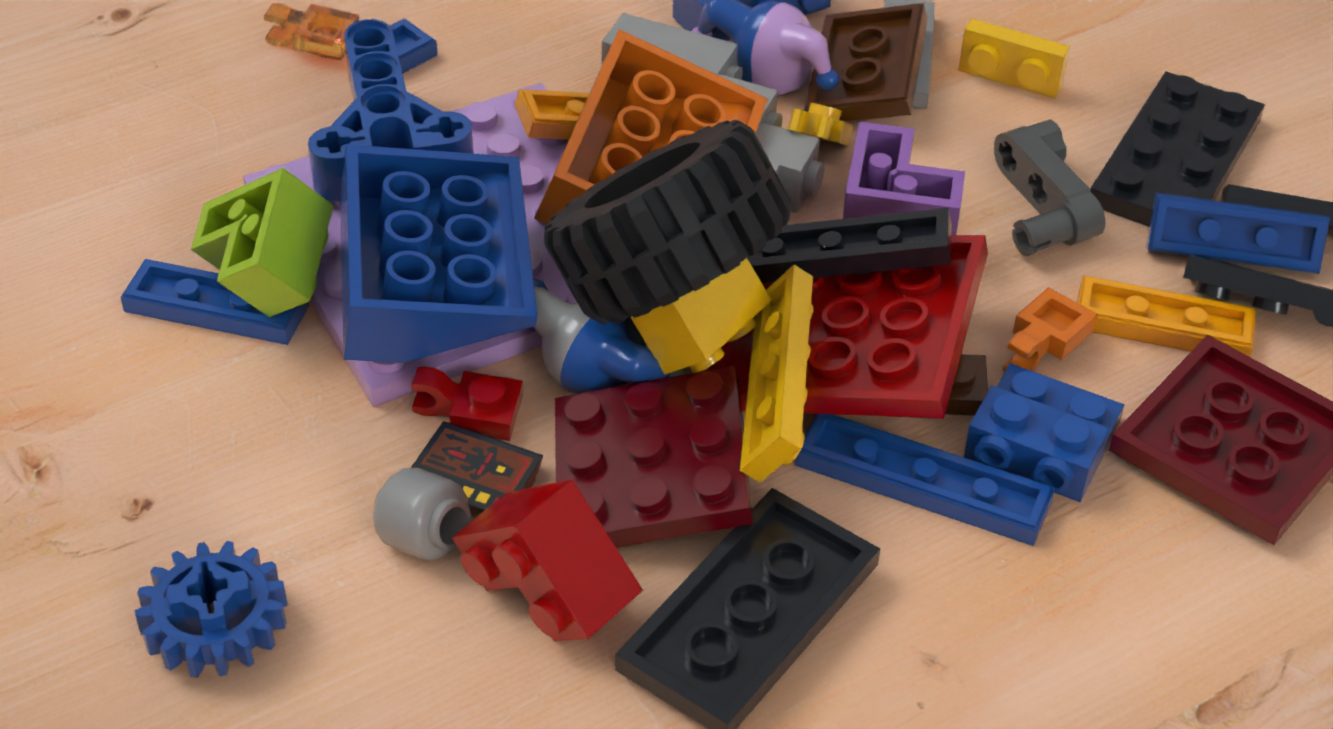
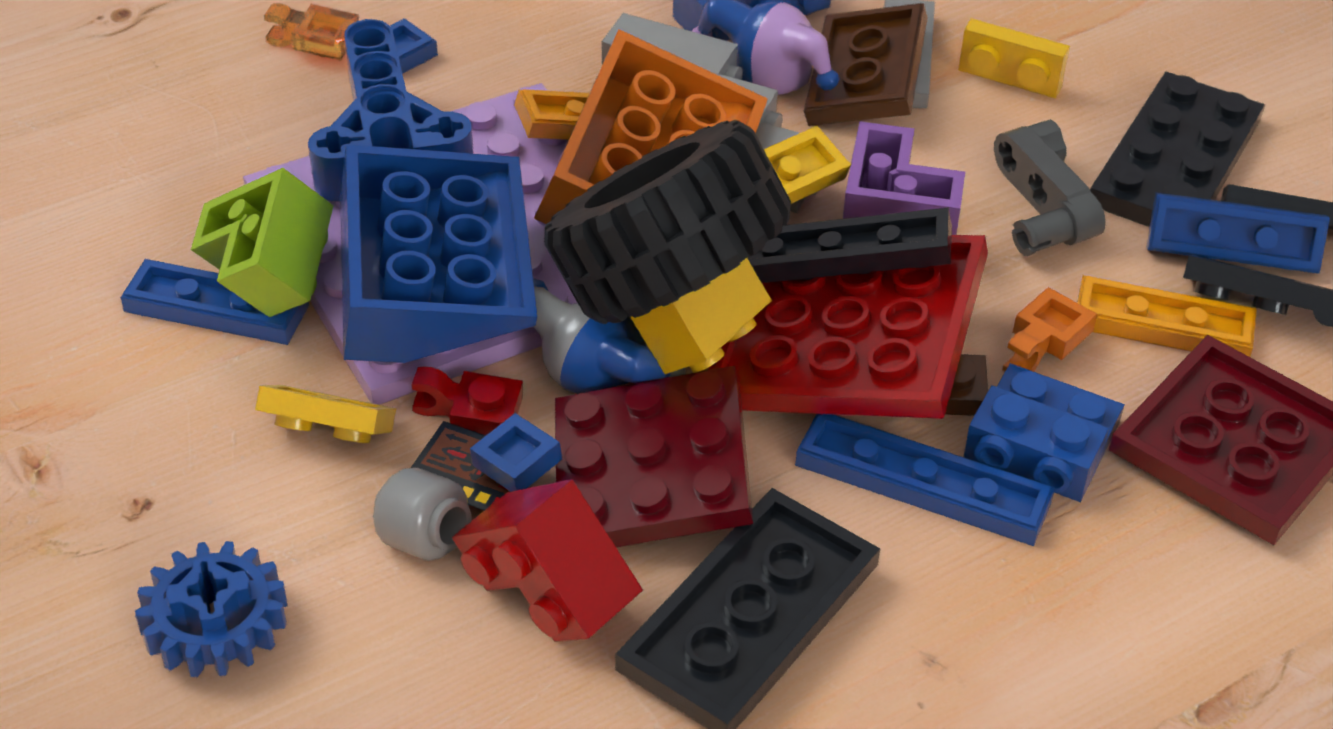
(299, 408): none -> yellow plate
(516, 453): none -> blue plate
(778, 377): yellow plate -> none
(807, 163): none -> yellow plate
(821, 123): yellow plate -> none

